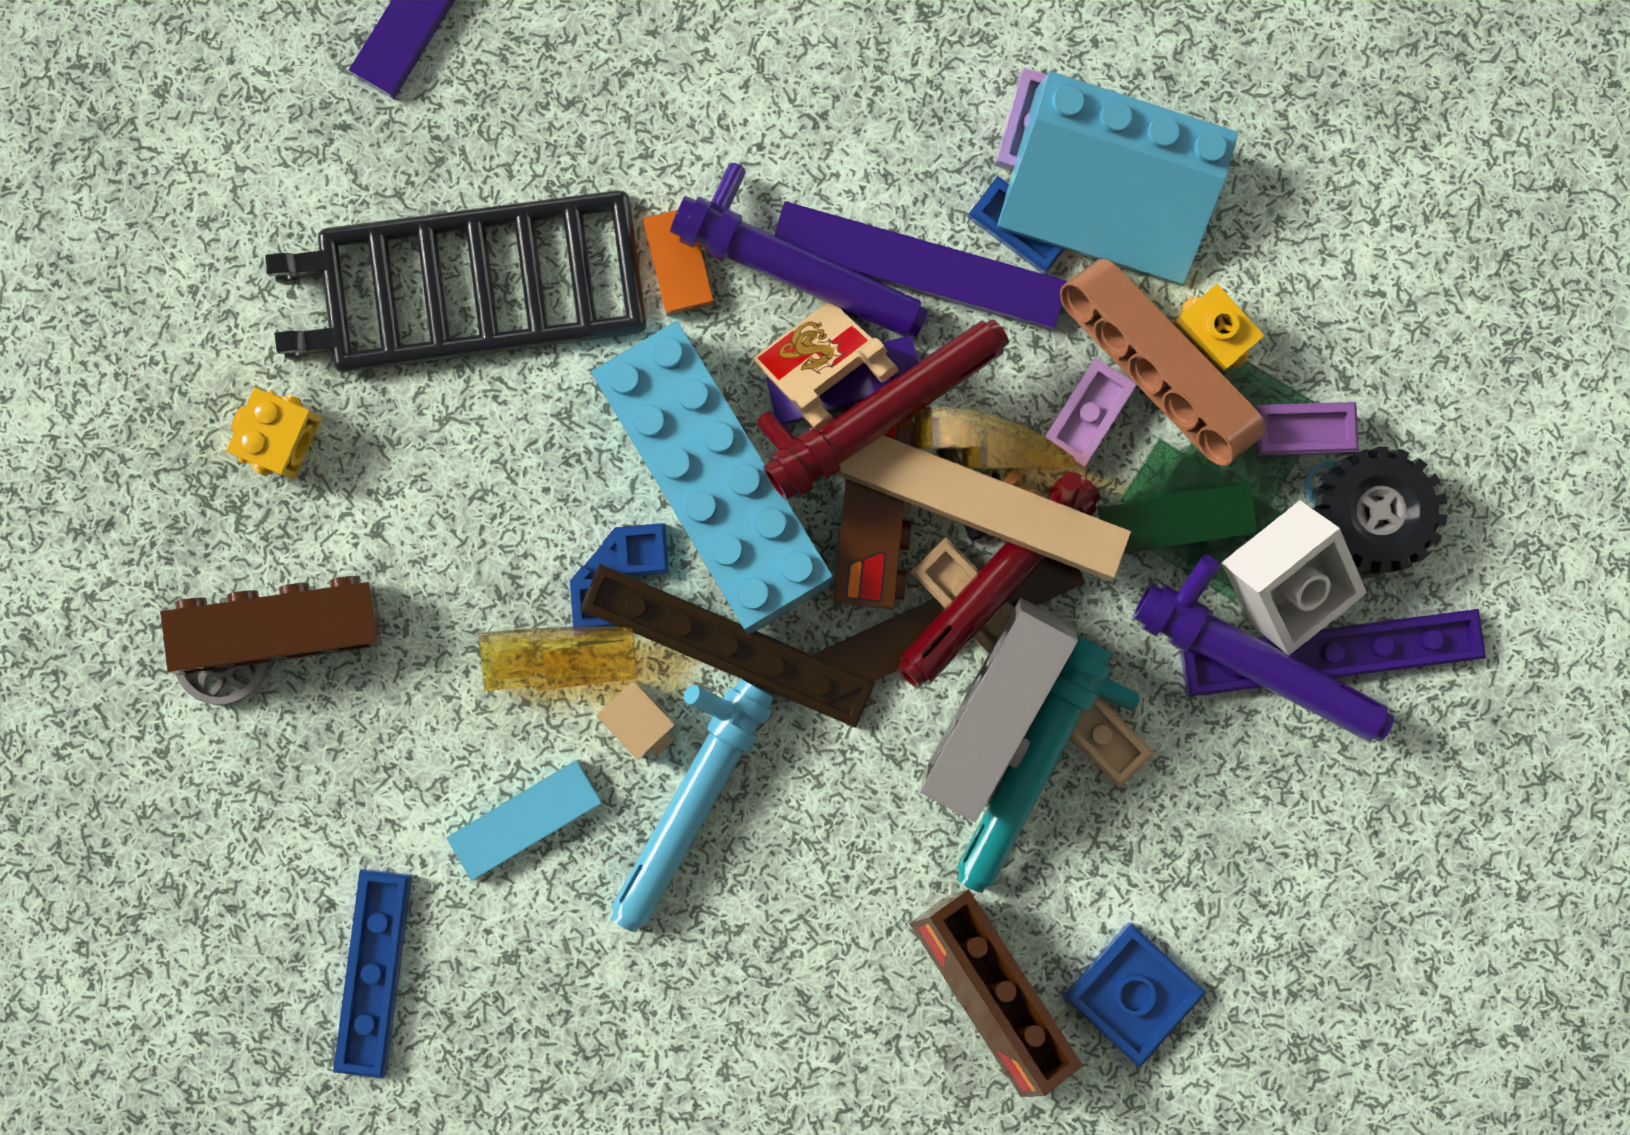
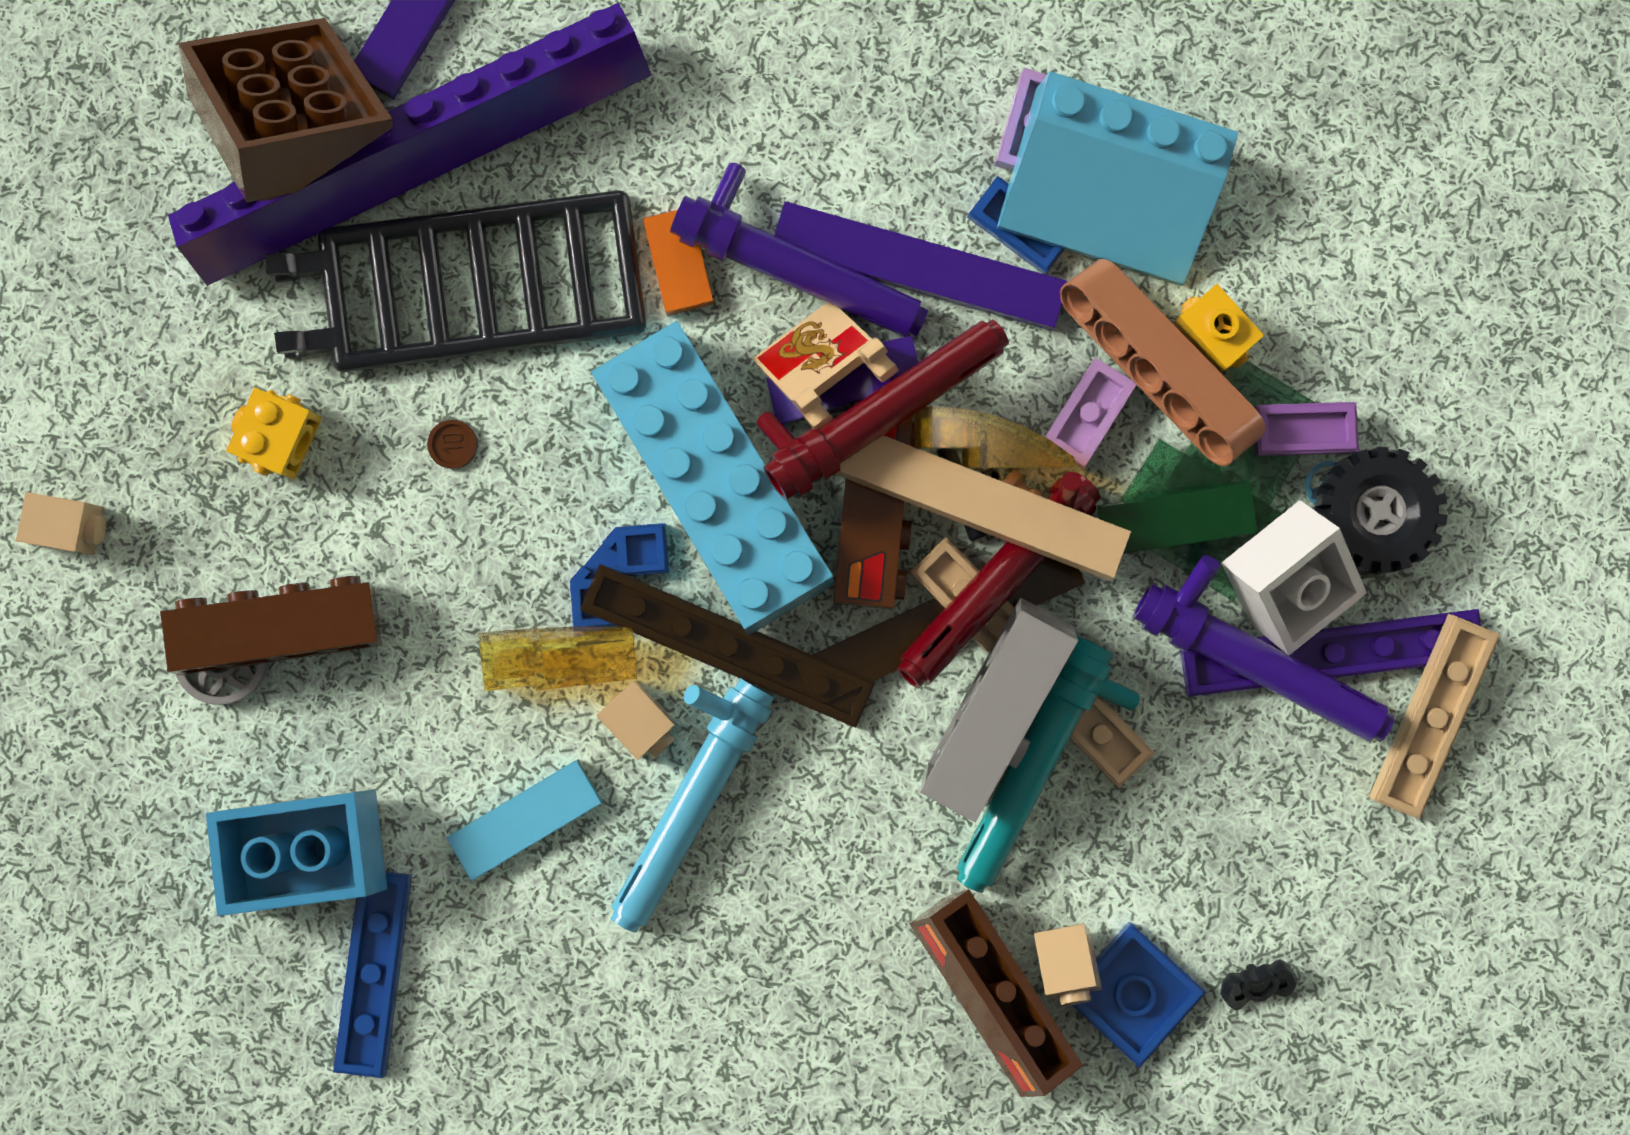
(61, 523): none -> tan brick
(281, 104): none -> reddish brown slope
(296, 852): none -> dark azure brick
(426, 141): none -> dark purple brick
(452, 444): none -> reddish brown piece
(1068, 964): none -> tan brick
(1258, 983): none -> black piece
(1434, 716): none -> tan tile

